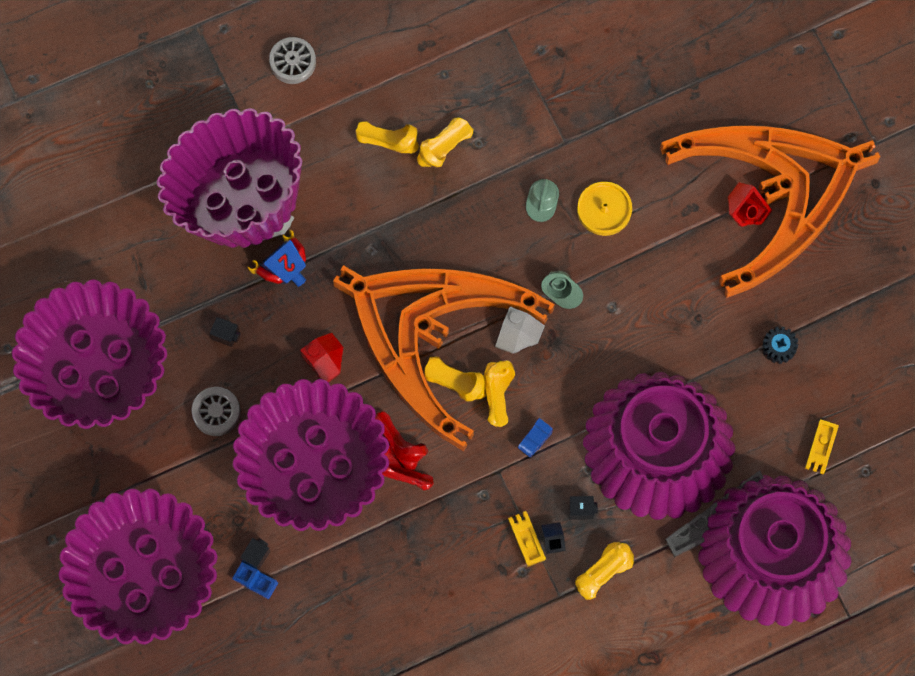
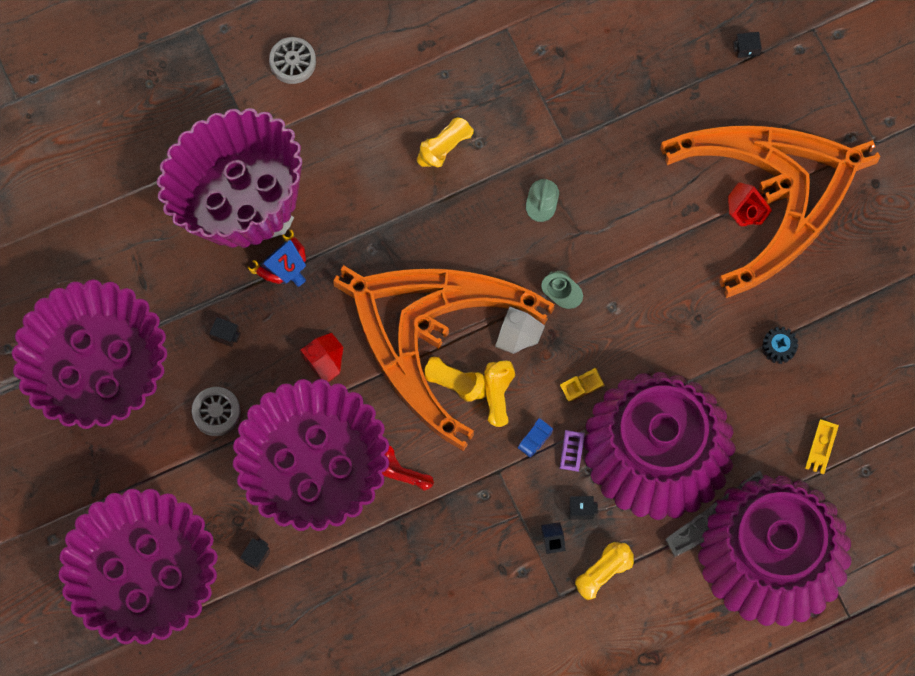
(255, 580): blue slope -> none
(400, 140): yellow hair -> none
(405, 452): red hair -> none
(527, 539): yellow hinge -> none
(579, 452): none -> medium lavender slope
(582, 385): none -> yellow slope
(604, 208): yellow piece -> none
(747, 44): none -> black brick

